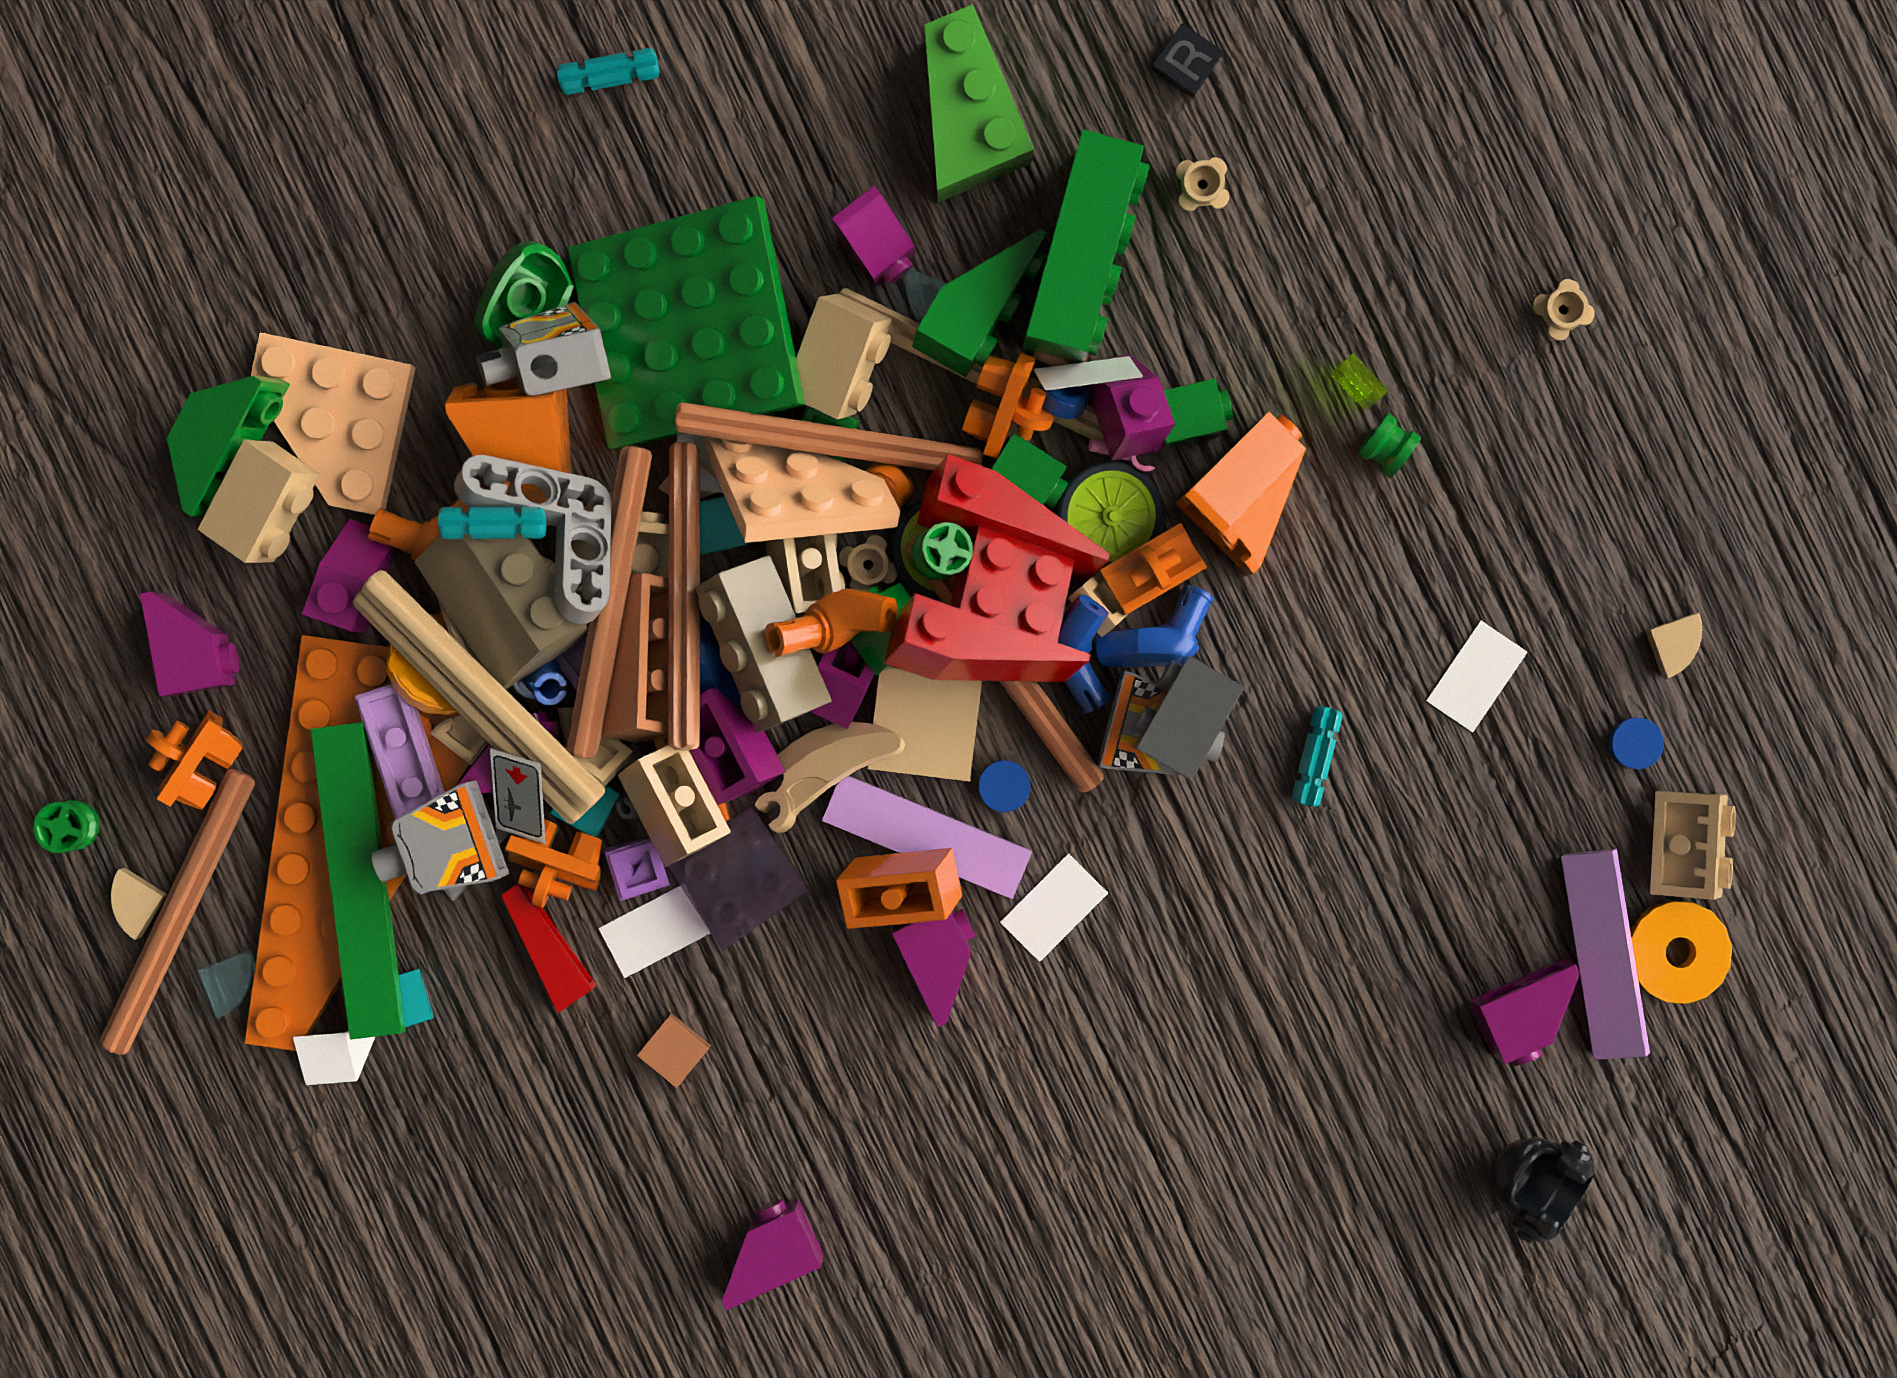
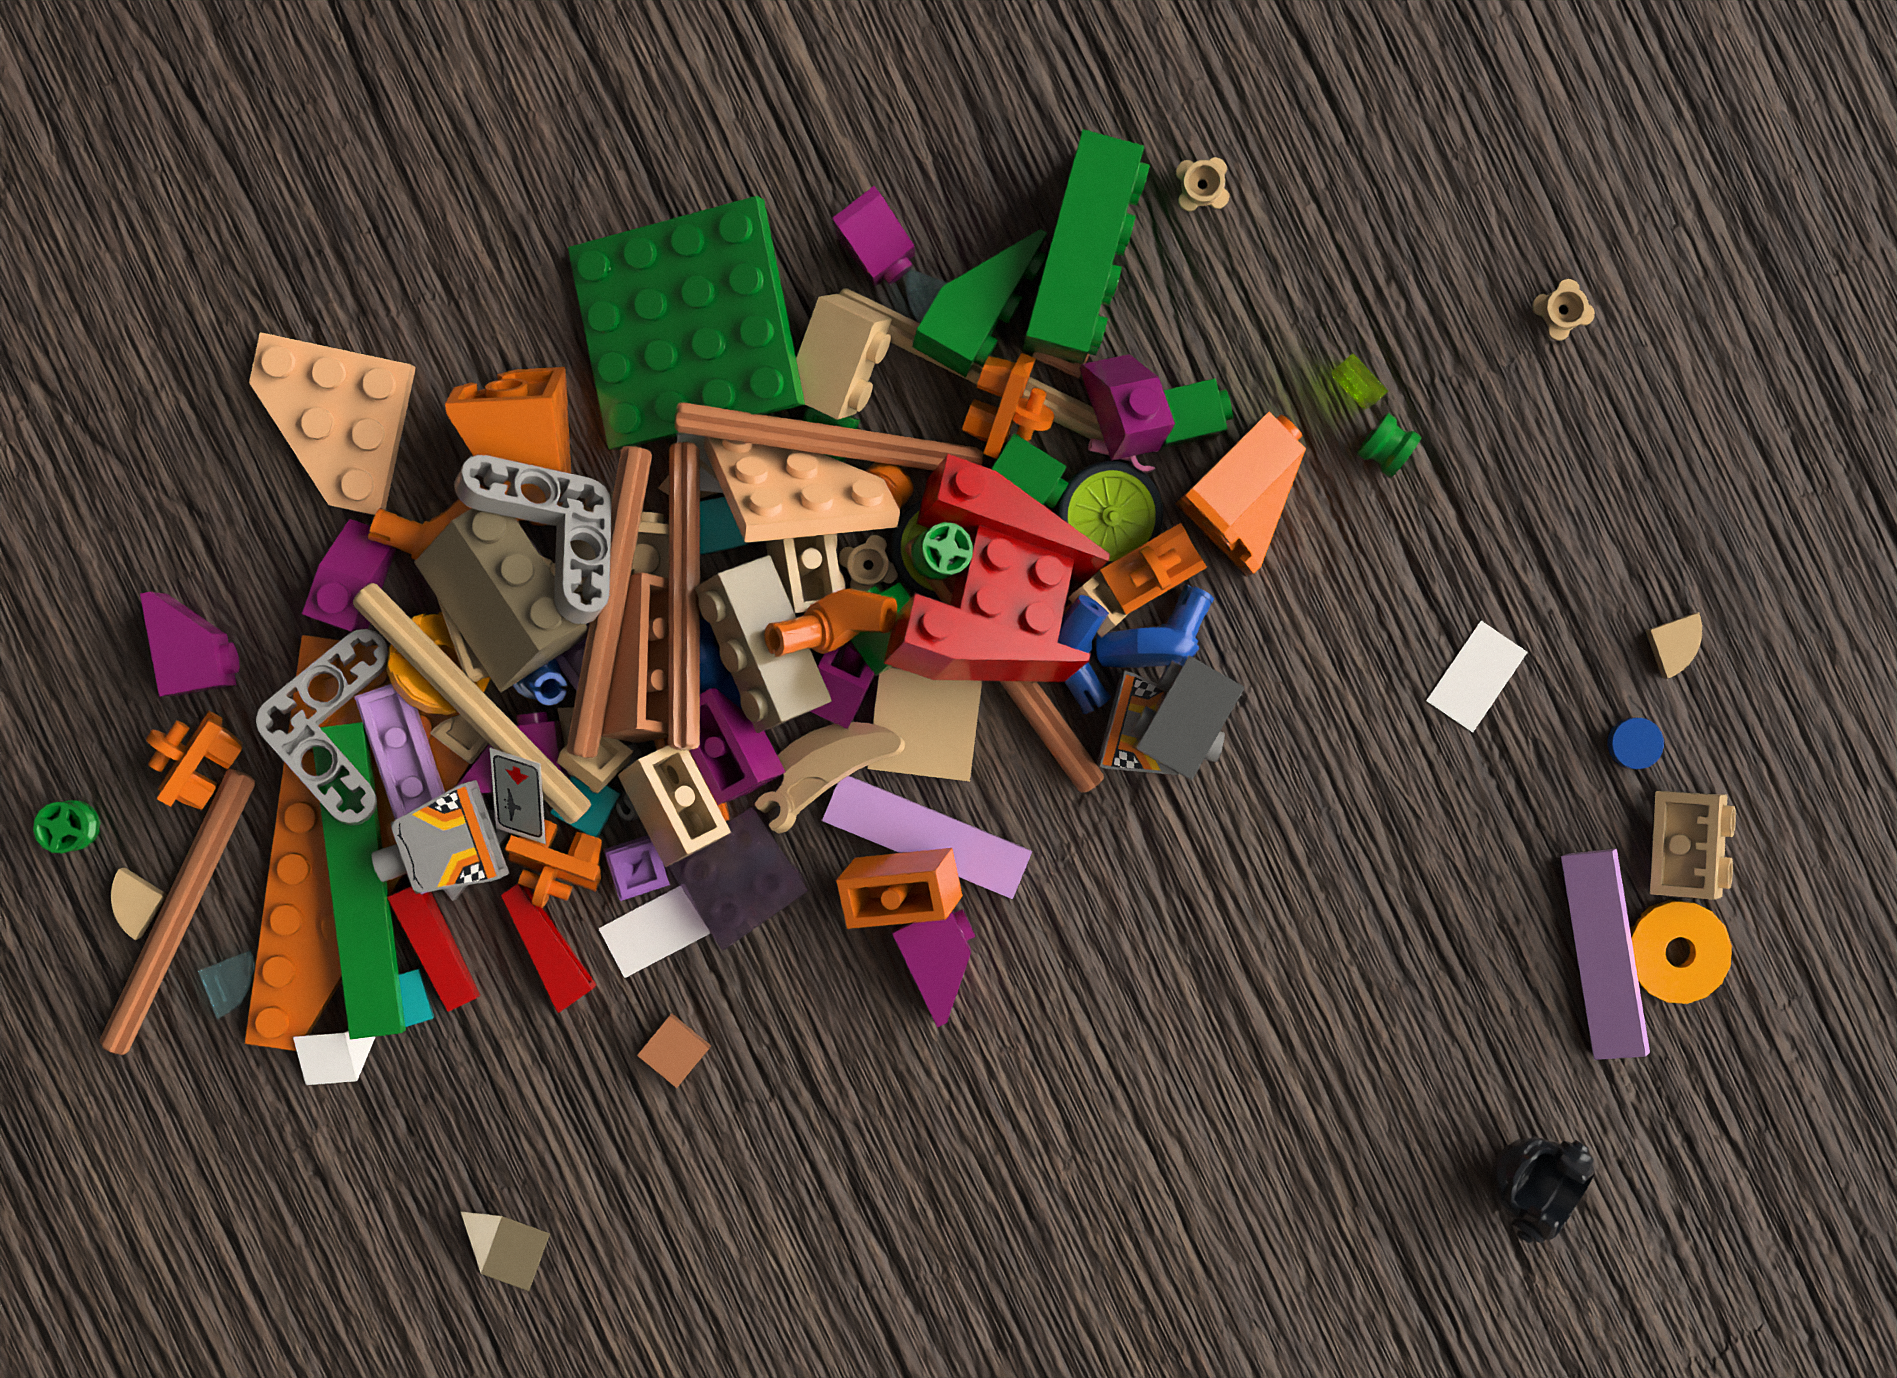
(212, 431): green slope -> none
(259, 502): tan brick -> none
(308, 733): none -> light grey beam
(435, 946): none -> red piece
(483, 689): tan axle -> none
(491, 522): teal axle -> none
(505, 1248): none -> dark tan sticker
(521, 285): green piece -> none
(548, 352): light grey torso -> none
(608, 71): teal axle -> none
(774, 1252): magenta slope -> none
(971, 107): bright green wedge -> none
(1004, 786): blue tile -> none
(1053, 907): white sticker -> none
(1067, 402): blue tile -> none
(1087, 373): white sticker -> none
(1187, 60): black tile -> none
(1317, 756): teal axle -> none
(1526, 1012): magenta slope -> none

